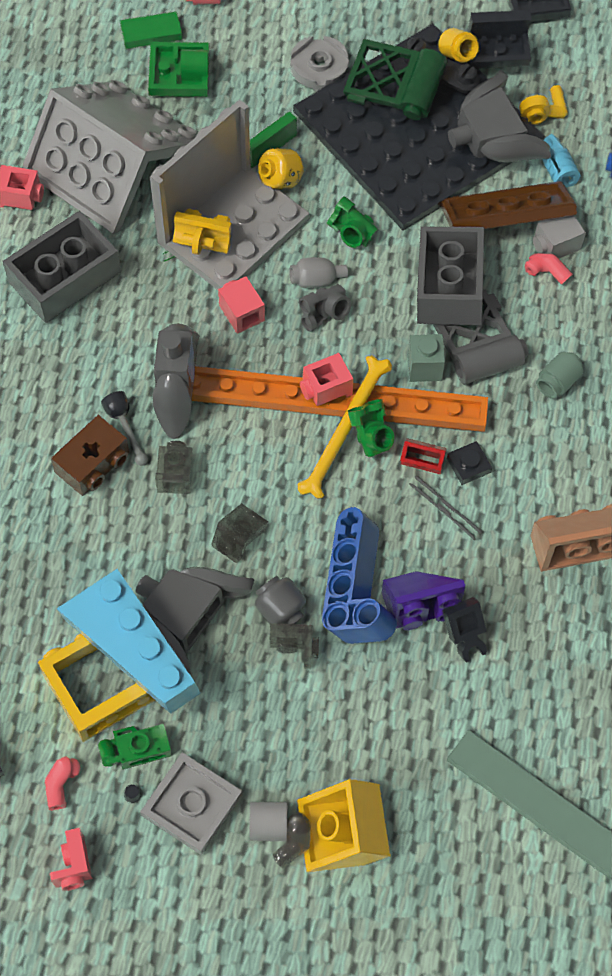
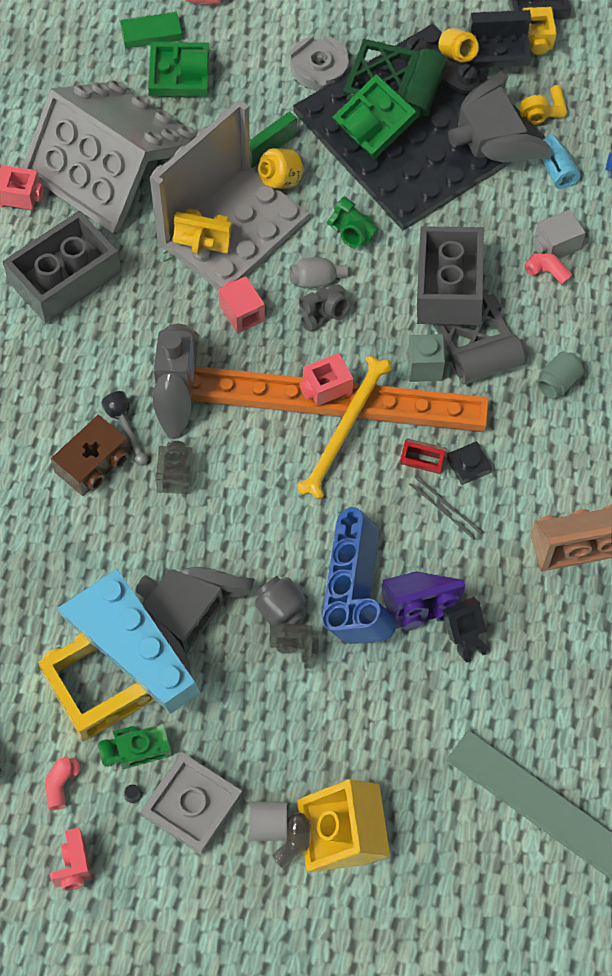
(237, 532): clear smoke bracket -> none
(370, 427): green plate -> none
(375, 116): none -> green plate
(510, 206): reddish brown tile -> none
(542, 34): none -> yellow brick

